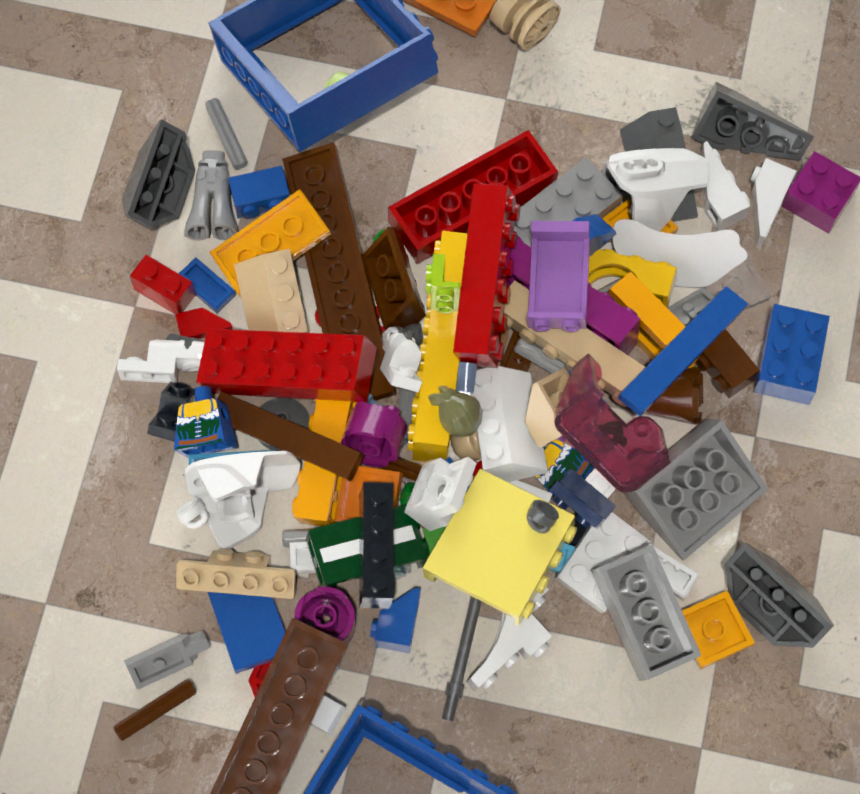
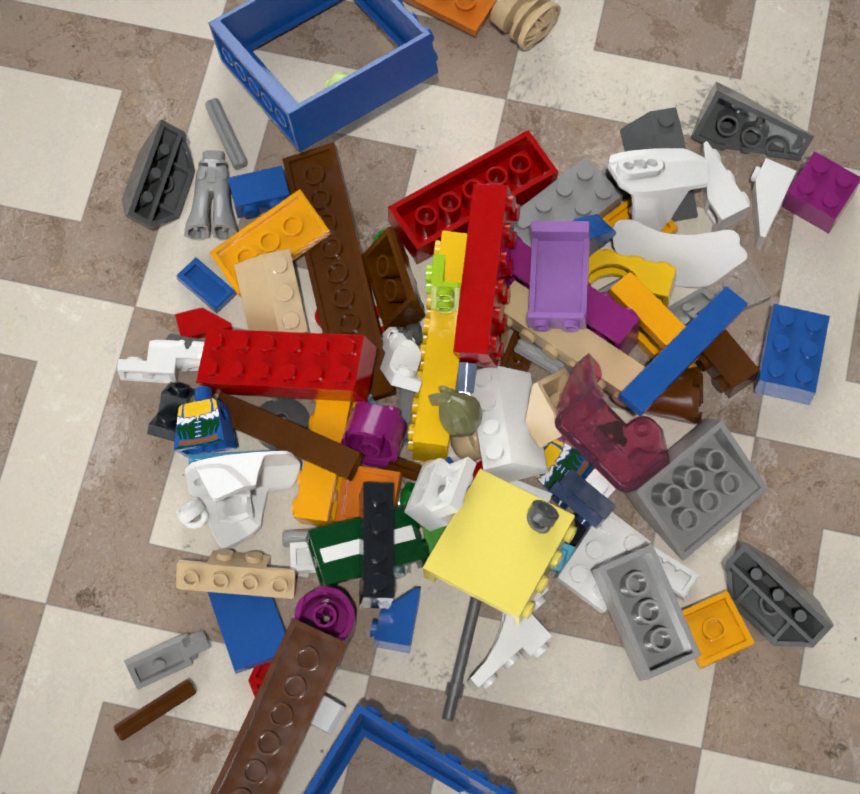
(162, 285): red brick -> none

